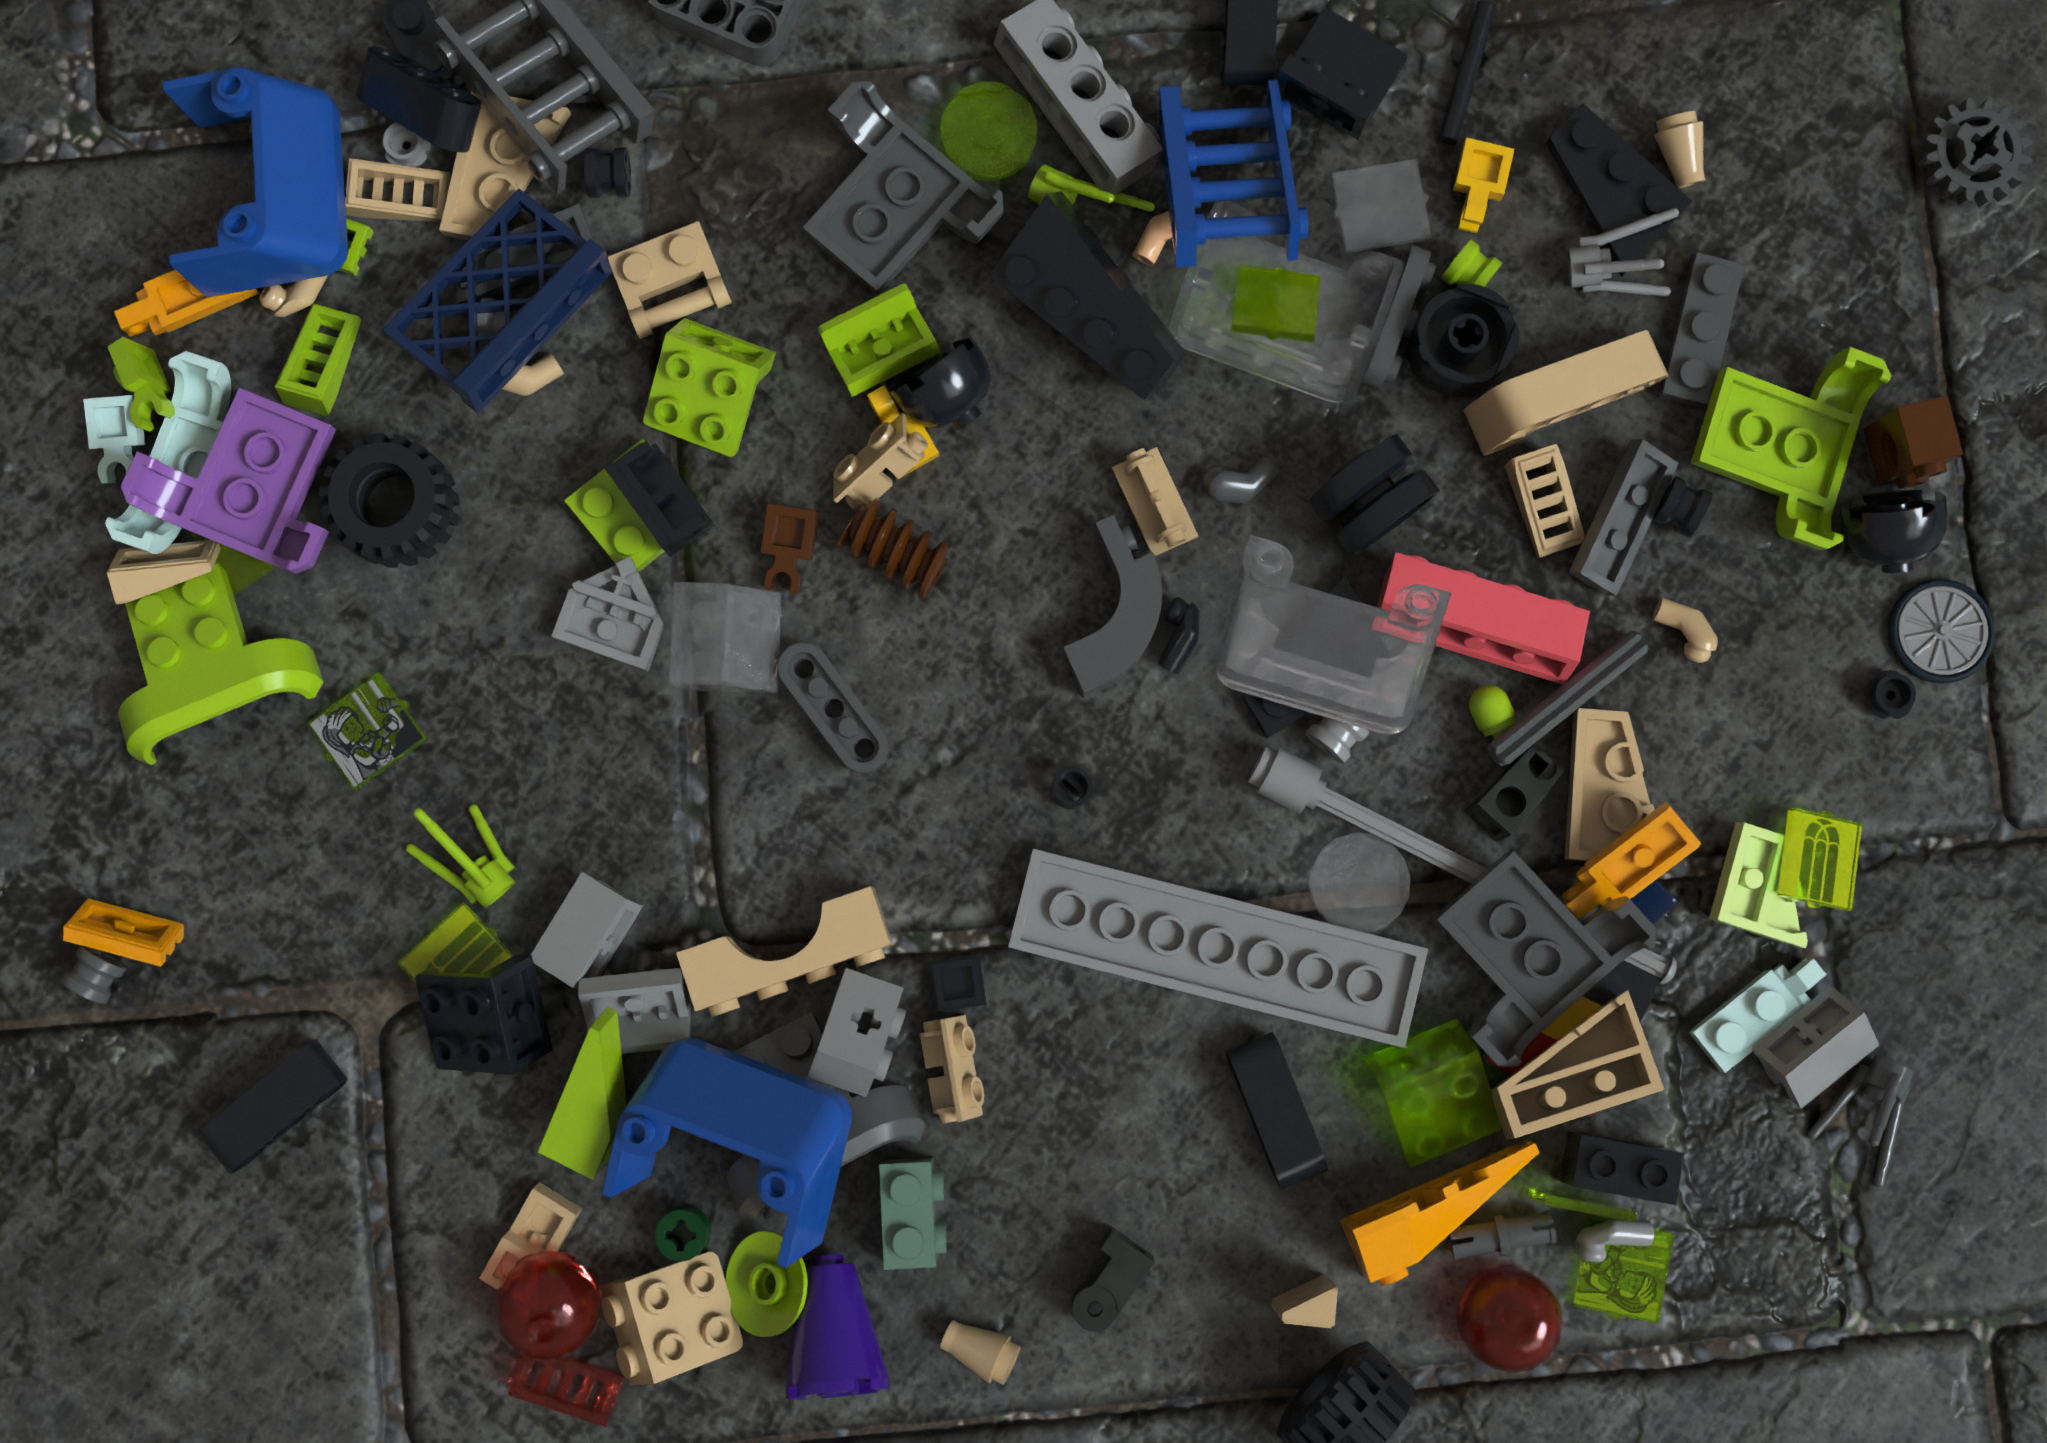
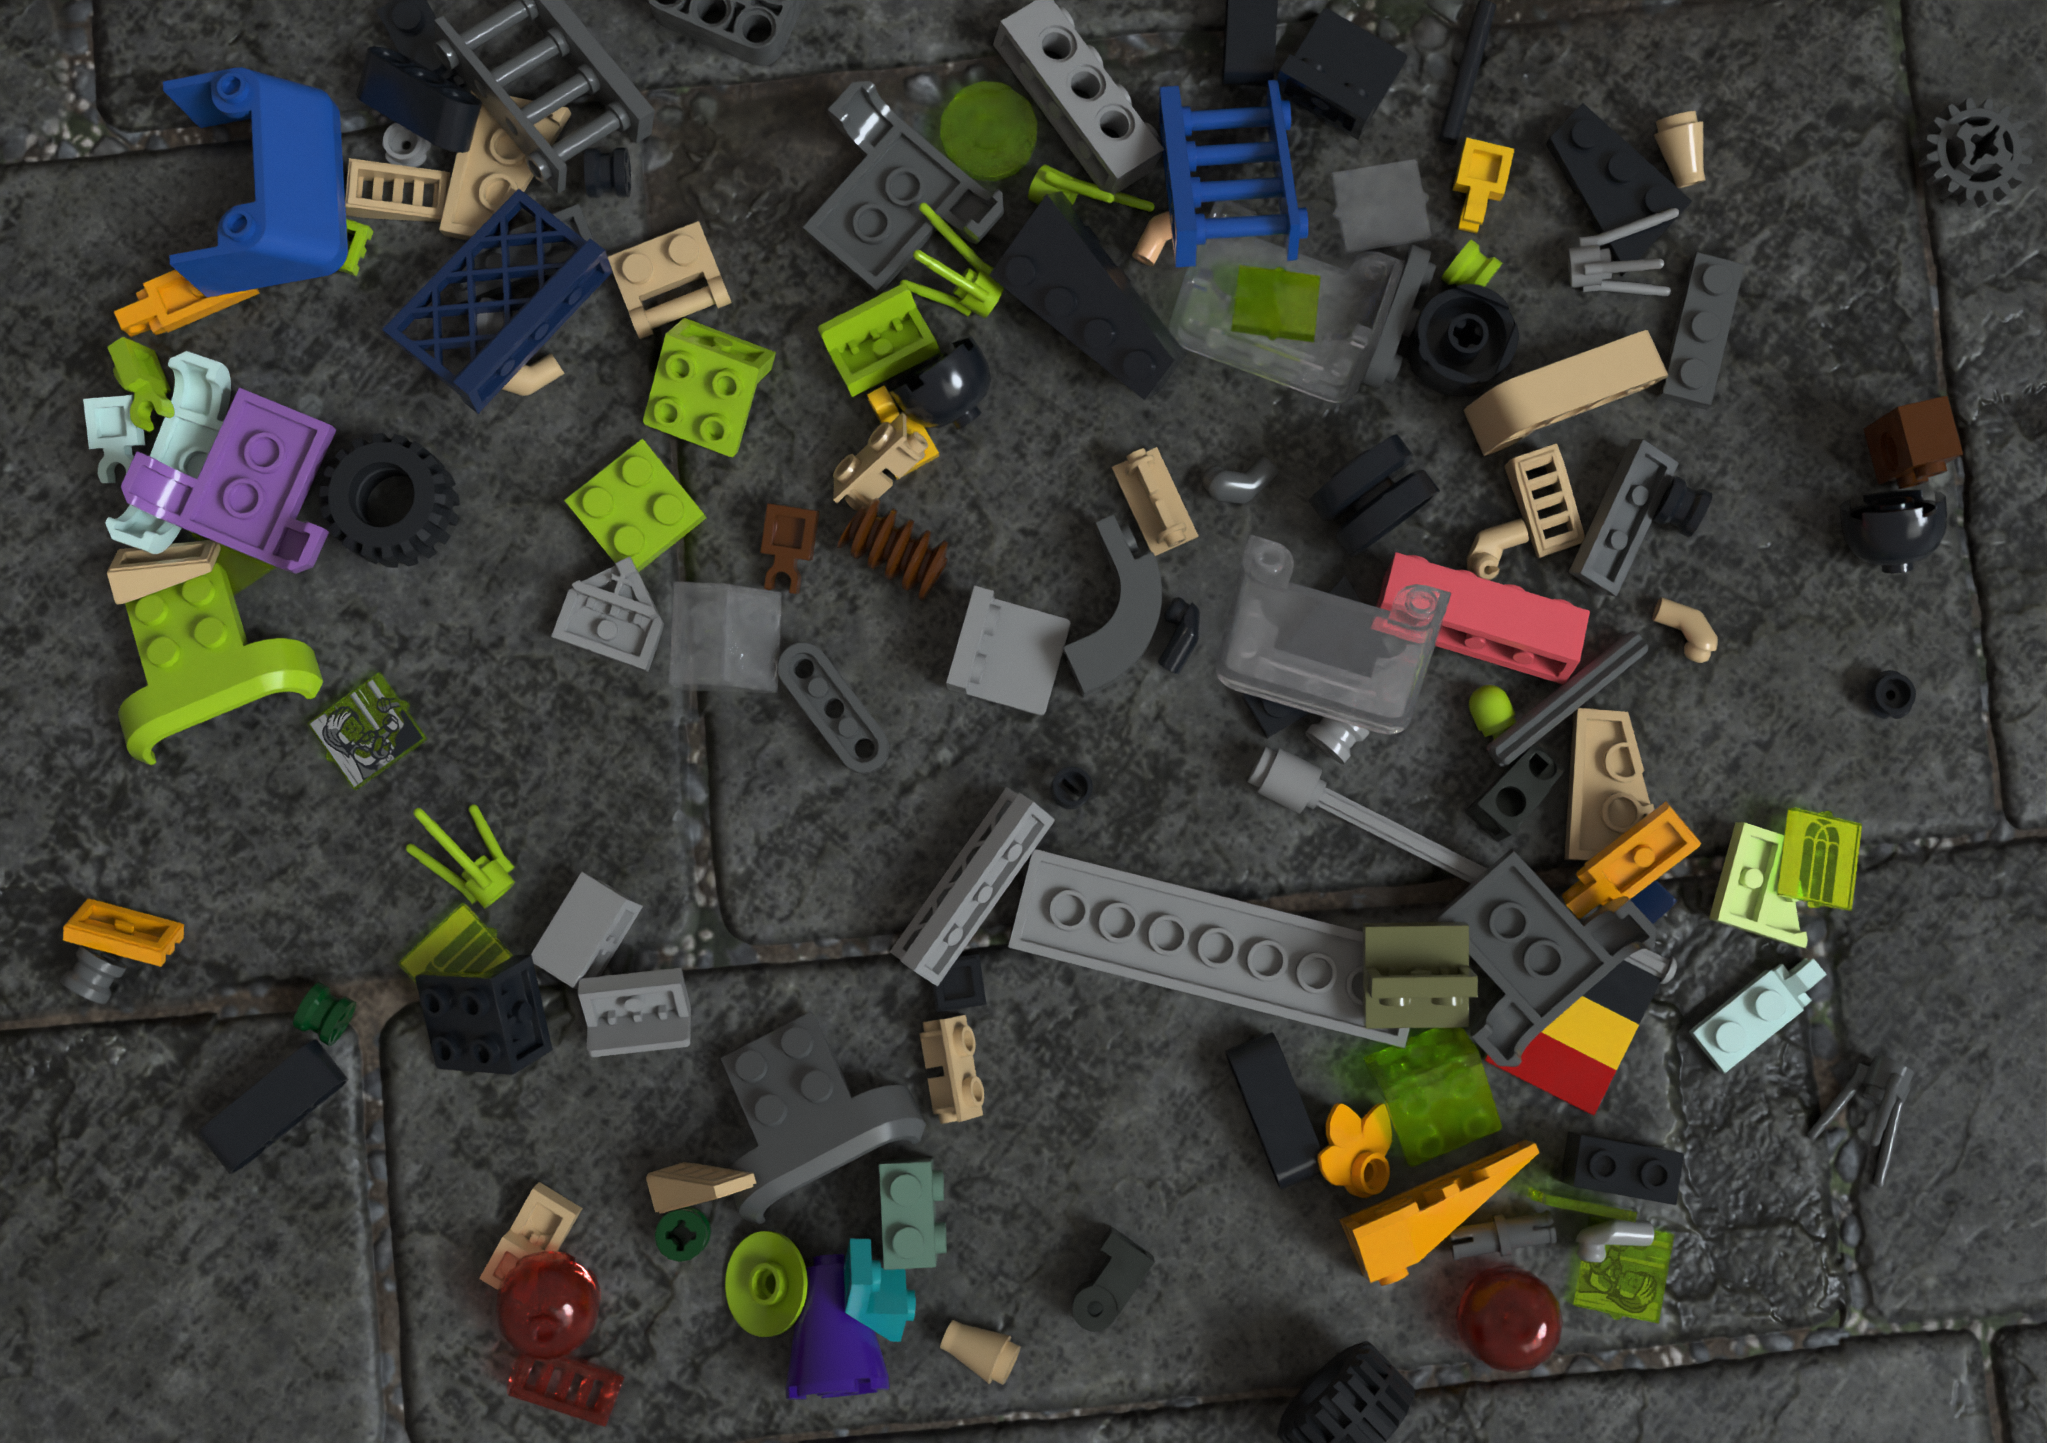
(292, 299): tan arm -> none
(324, 1014): none -> dark green wheel
(327, 385): lime slope -> none
(591, 1102): lime slope -> none
(659, 497): black hinge -> none
(671, 1319): tan bracket -> none
(694, 1184): none -> tan slope
(723, 971): tan arch -> none
(749, 1108): blue windscreen -> none
(857, 1032): light grey brick -> none
(876, 1295): none -> teal slope
(972, 886): none -> light grey fence
(975, 289): none -> lime plant
(1007, 653): none -> light grey bracket
(1308, 1304): tan slope -> none
(1357, 1150): none -> light orange plate
(1359, 882): clear tile -> none
(1417, 975): none -> olive bracket
(1489, 546): none -> tan arm
(1581, 1073): tan wedge -> none
(1791, 441): lime piece -> none
(1816, 1045): light grey hinge -> none
(1941, 631): light grey wheel -> none

